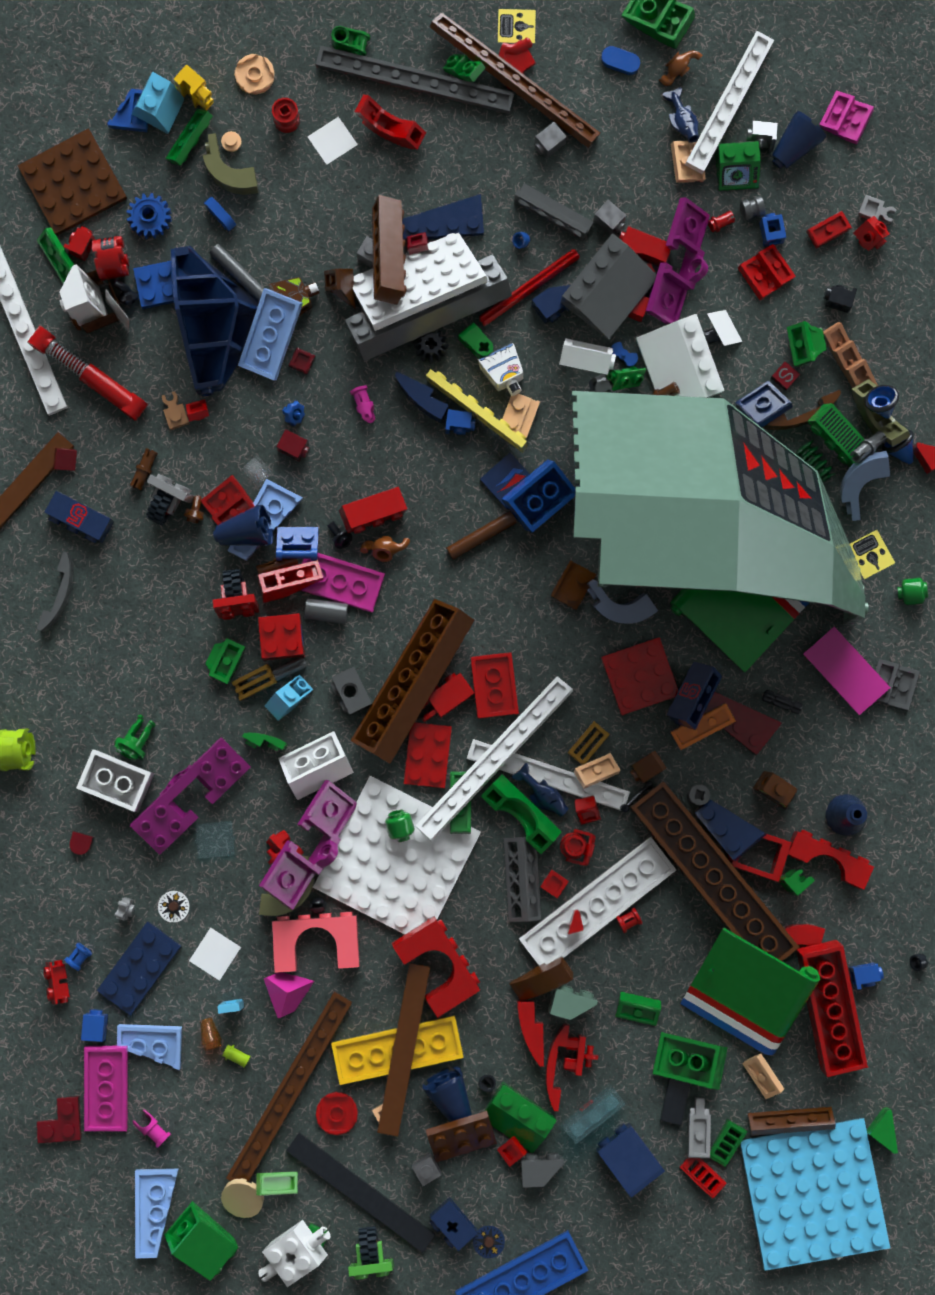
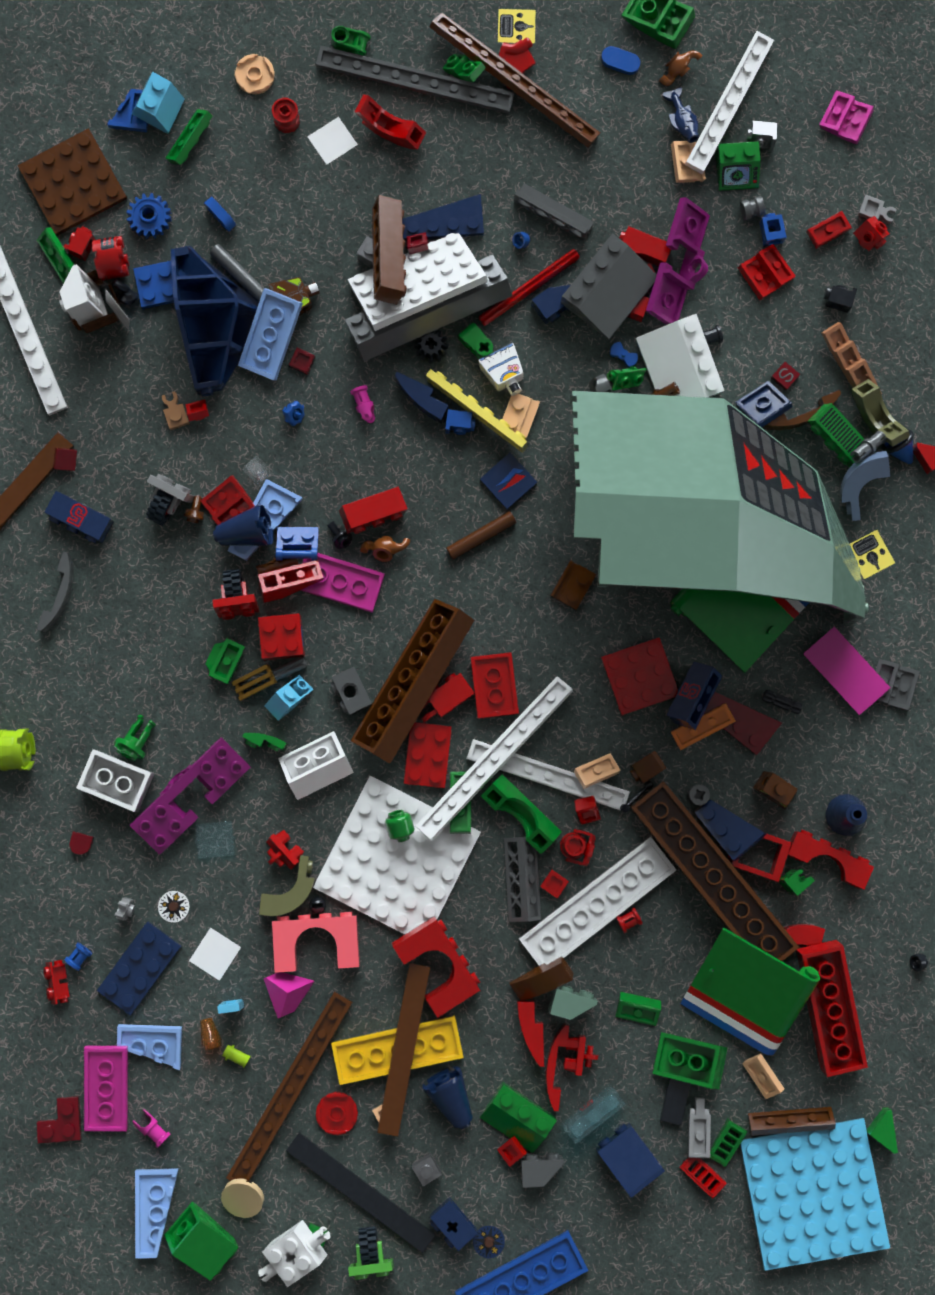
(89, 374): red piece -> none
(94, 1026): blue brick -> none
(143, 469): reddish brown pin -> none
(191, 83): yellow hips -> none
(231, 141): light nougat plate -> none
(233, 180): olive arch -> none
(276, 1183): bright green tile -> none
(291, 871): magenta plate -> none
(293, 445): dark red brick -> none
(326, 611): dark grey pin -> none
(341, 284): reddish brown slope -> none
(461, 1136): reddish brown plate -> none
(490, 1080): black hinge -> none
(539, 495): blue brick -> none
(544, 795): dark blue animal -> none
(549, 140): flat silver brick -> none
(575, 923): red slope -> none
(587, 356): white window -> none
(599, 730): pearl gold tile -> none
(610, 218): flat silver brick -> none
(631, 612): sand blue arch -> none
(721, 221): red pin -> none
(724, 327): white sticker -> none
(797, 140): dark blue cone -> none
(805, 343): green slope -> none
(808, 454): dark green piece -> none
(865, 974): blue brick -> none
(882, 400): blue hat -> none
(913, 591): green head -> none

